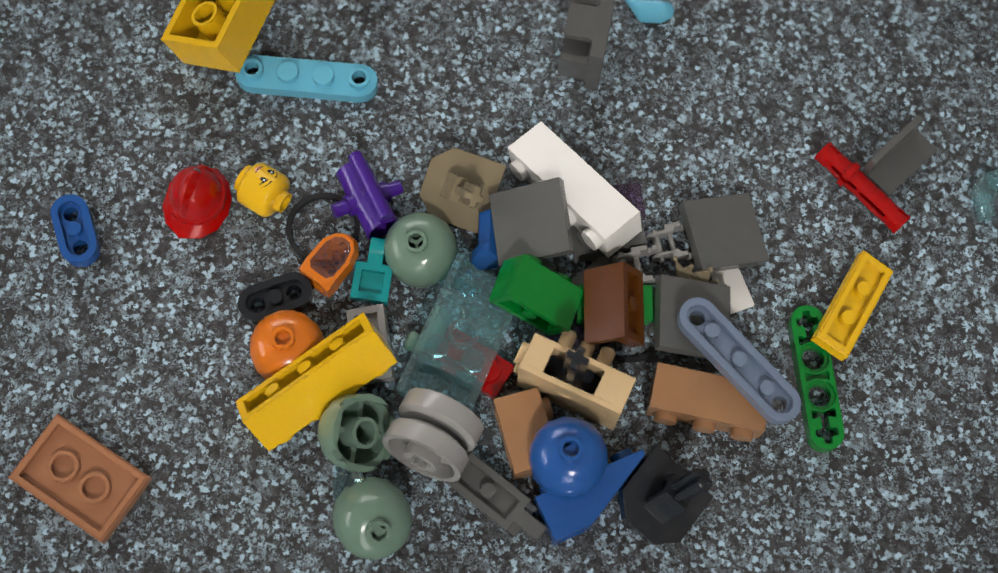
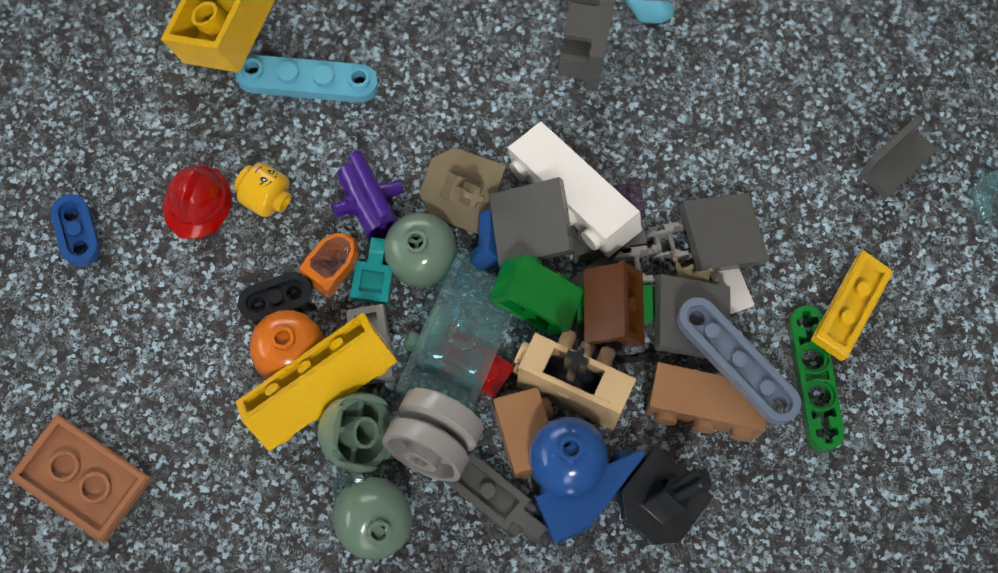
(313, 197): black piece -> none
(862, 187): red pin -> none

